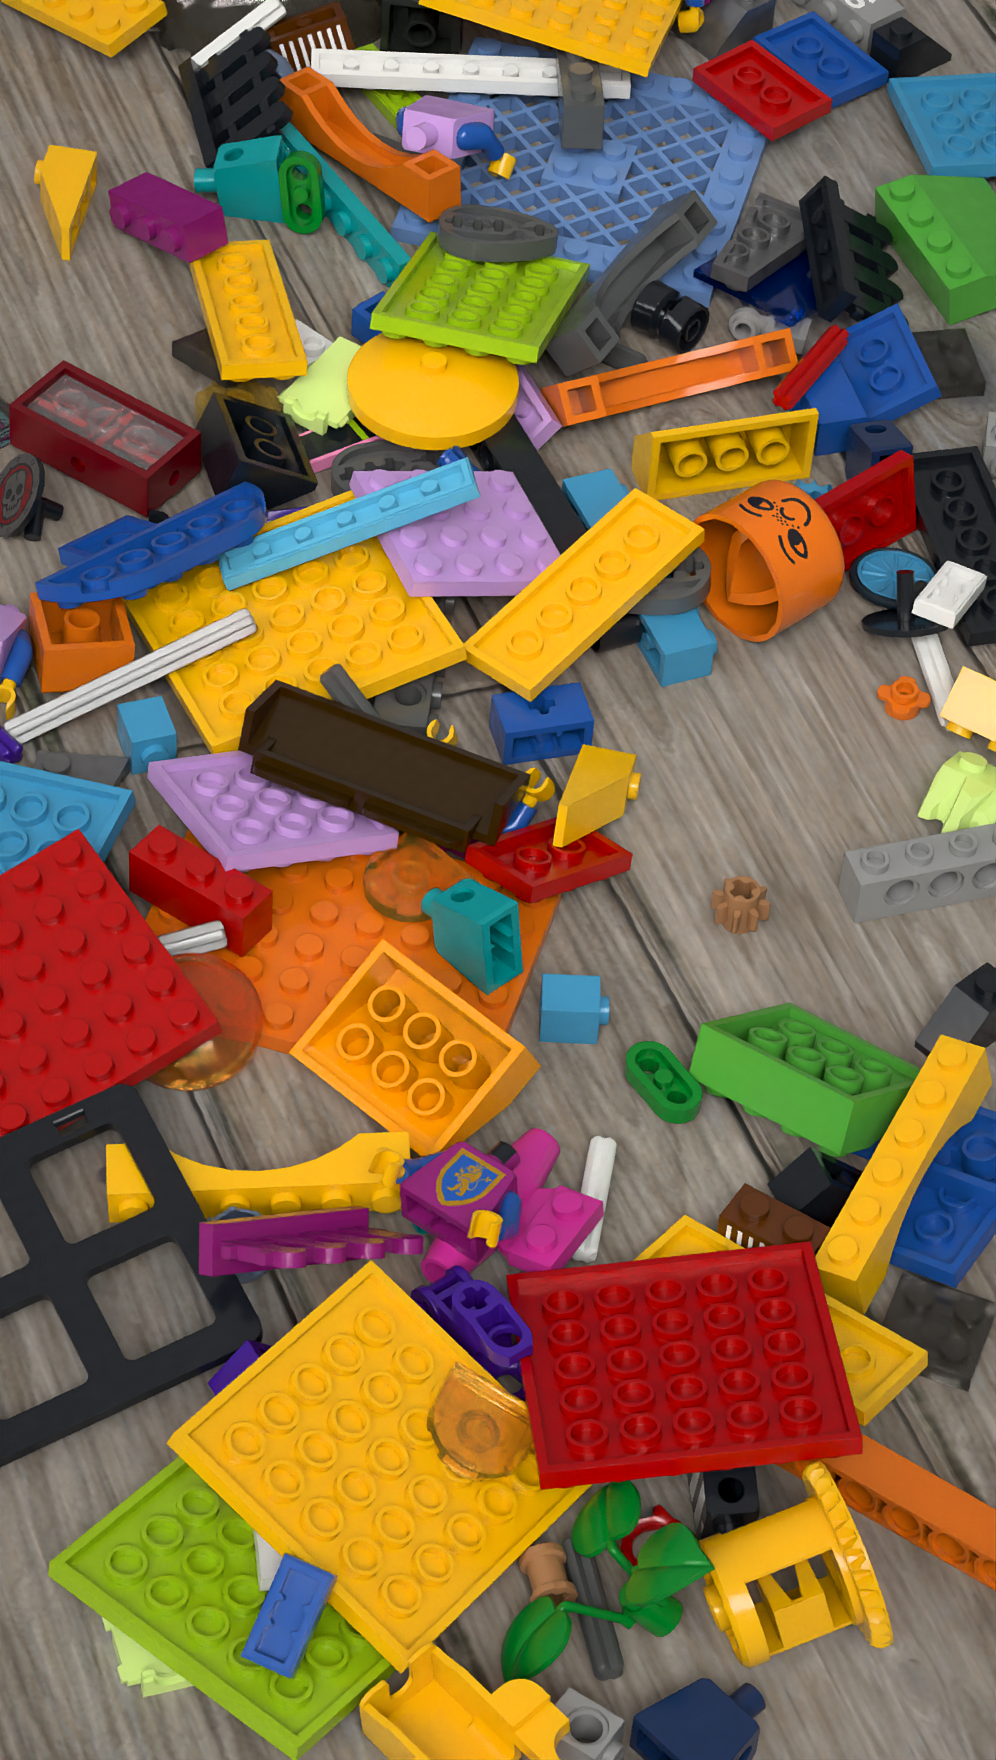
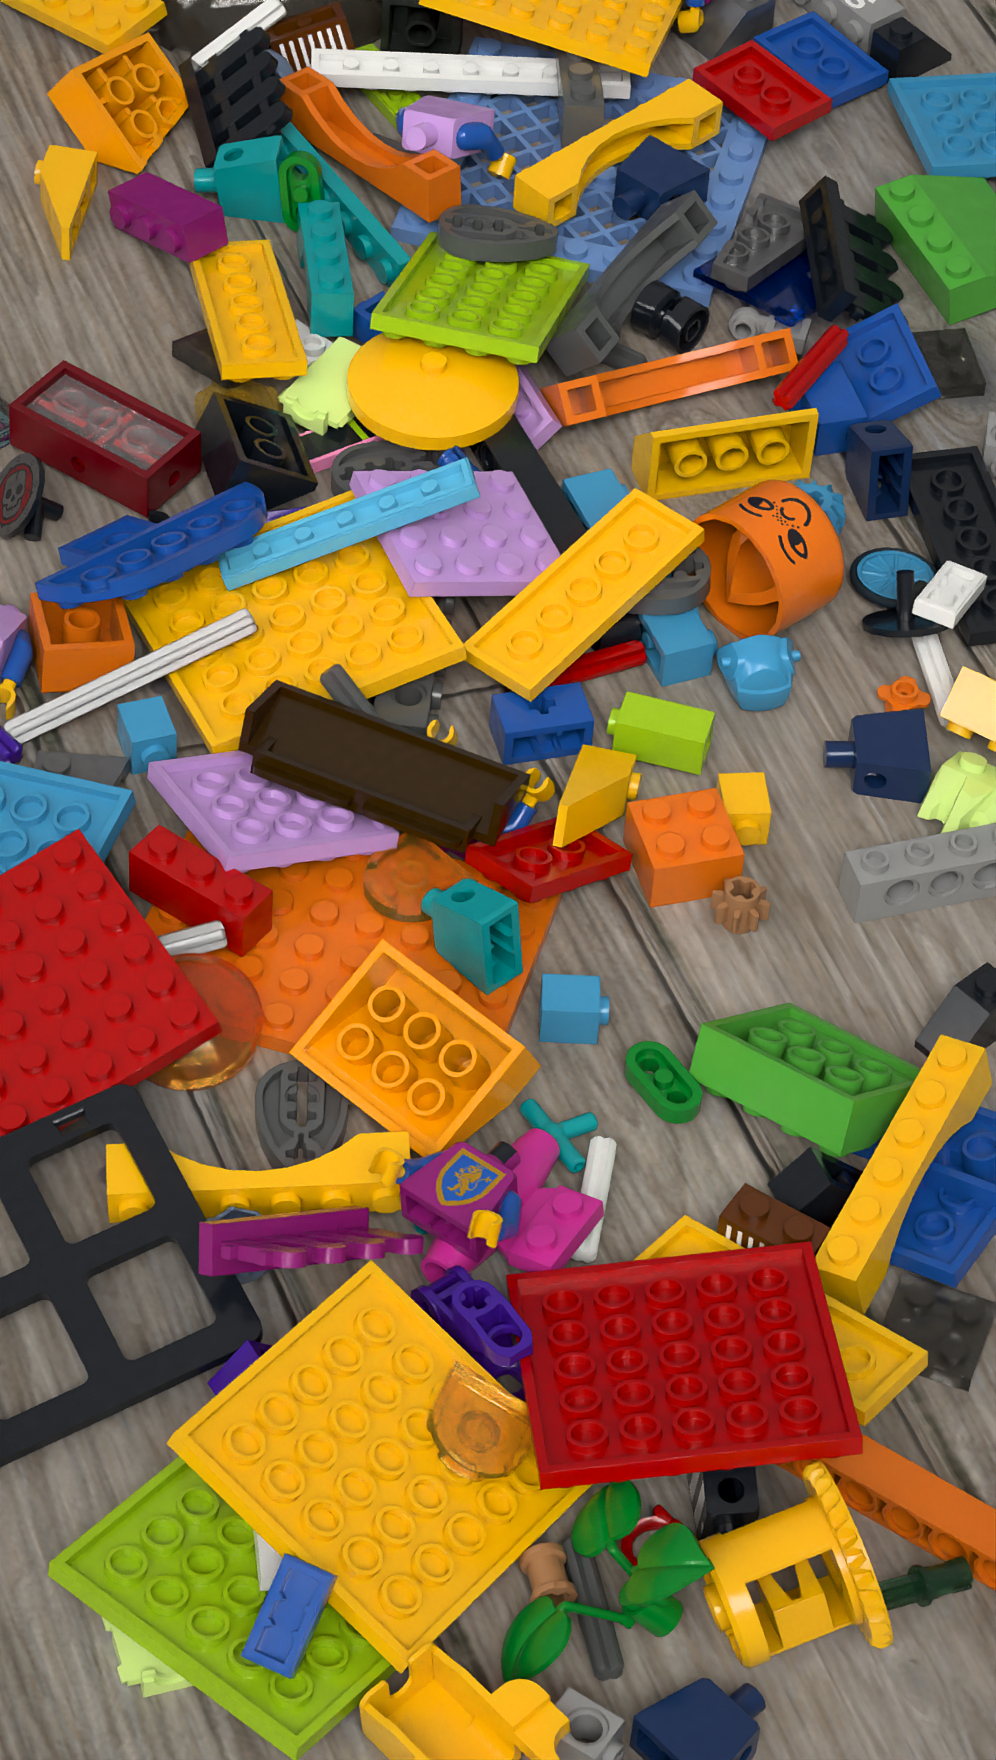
(122, 102): none -> light orange wedge
(278, 1115): none -> dark grey piece
(327, 268): none -> teal arch
(561, 1132): none -> teal piece
(603, 662): none -> red axle
(655, 176): none -> dark blue torso
(662, 732): none -> lime brick
(677, 117): none -> yellow arch
(682, 846): none -> orange brick
(747, 805): none -> yellow brick
(759, 670): none -> dark azure helmet
(873, 506): red plate -> none
(885, 755): none -> dark blue torso
(927, 1583): none -> clear green axle

